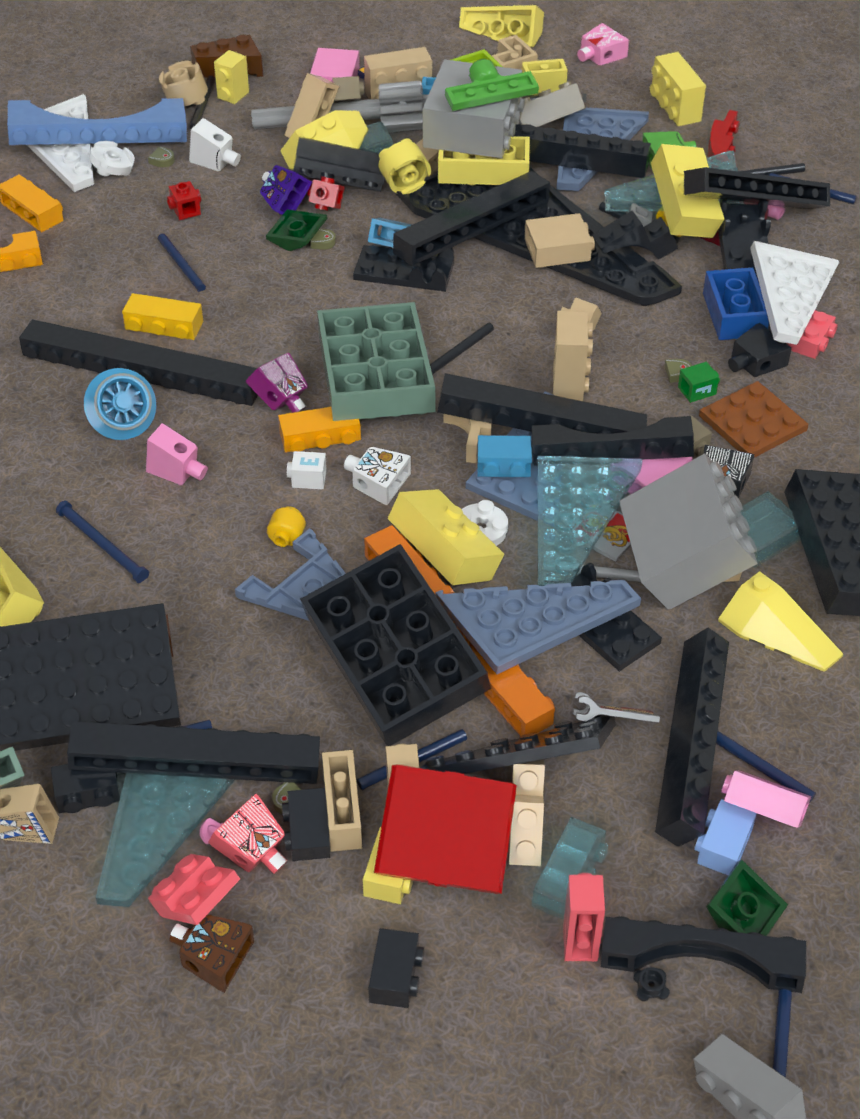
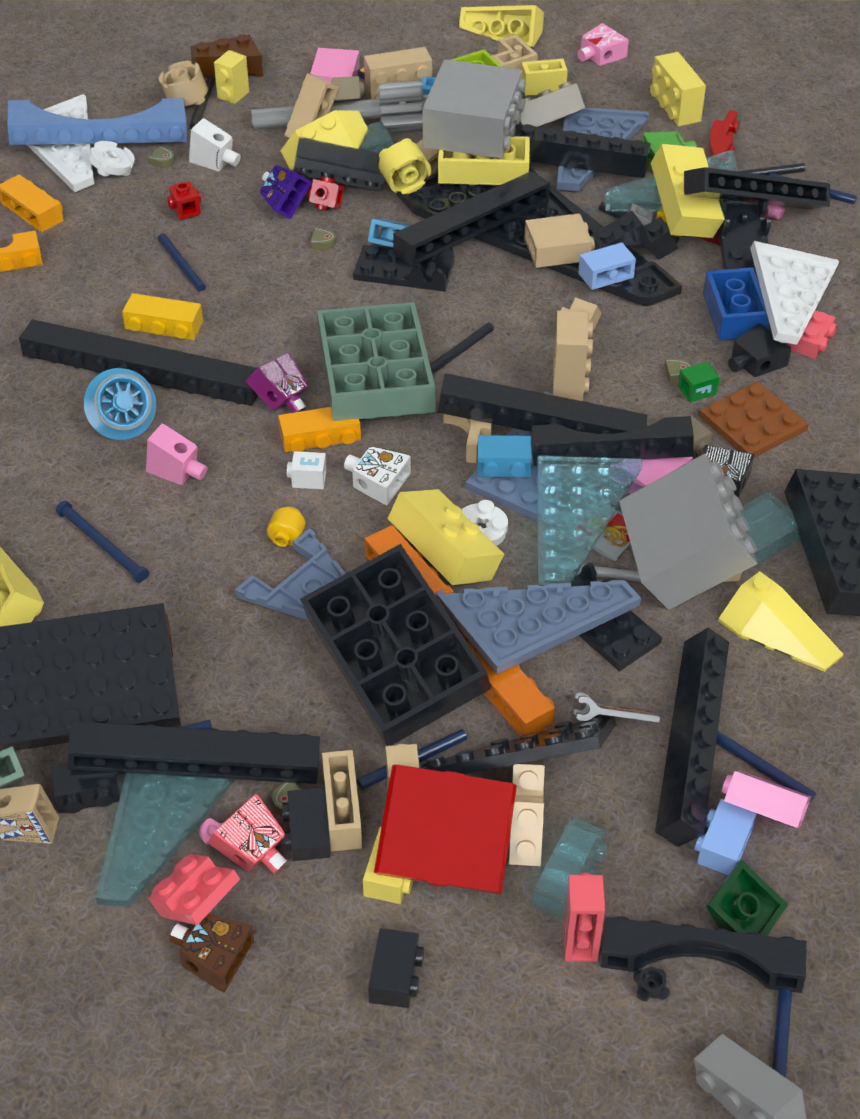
(295, 229): dark green slope -> none
(490, 86): bright green plate -> none
(607, 266): none -> light blue brick

